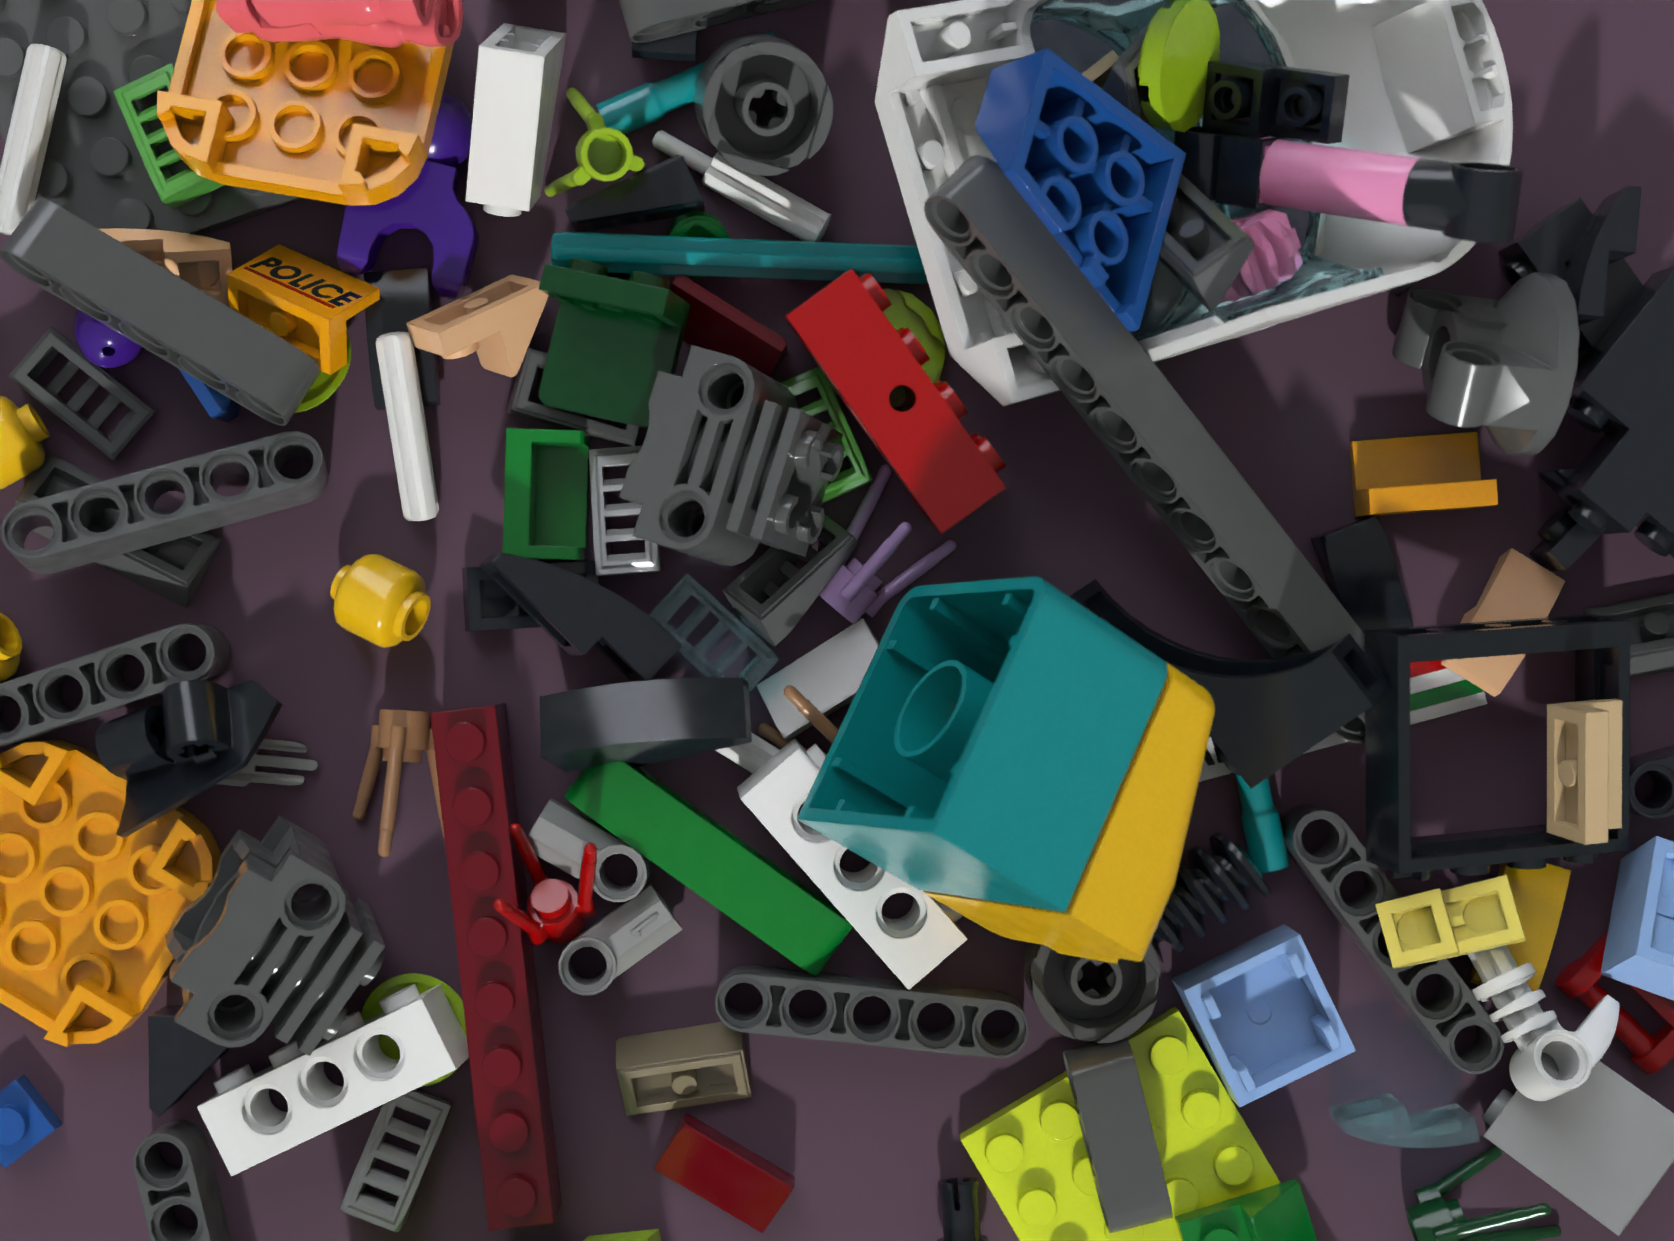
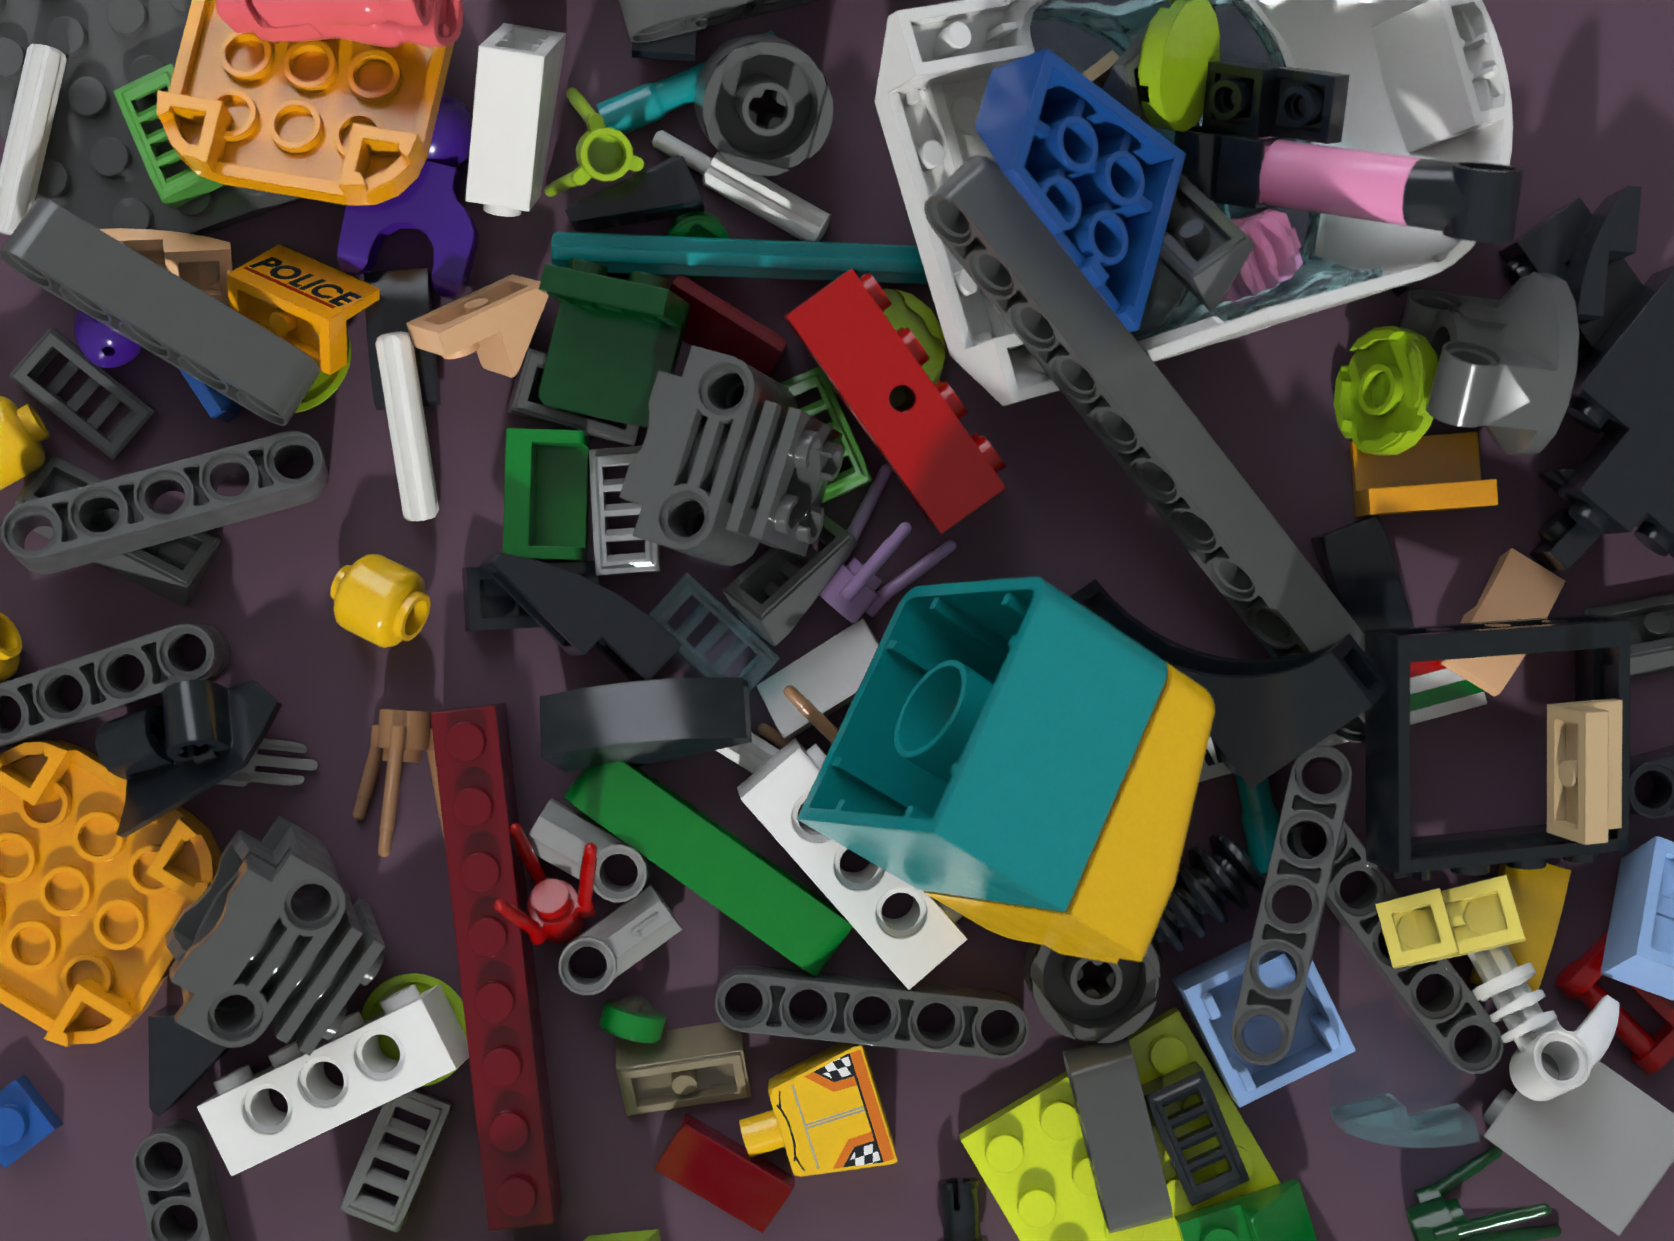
(632, 1019): none -> green tile
(824, 1115): none -> yellow torso
(1174, 1087): none -> black slope
(1292, 872): none -> dark grey beam
(1386, 390): none -> lime tile

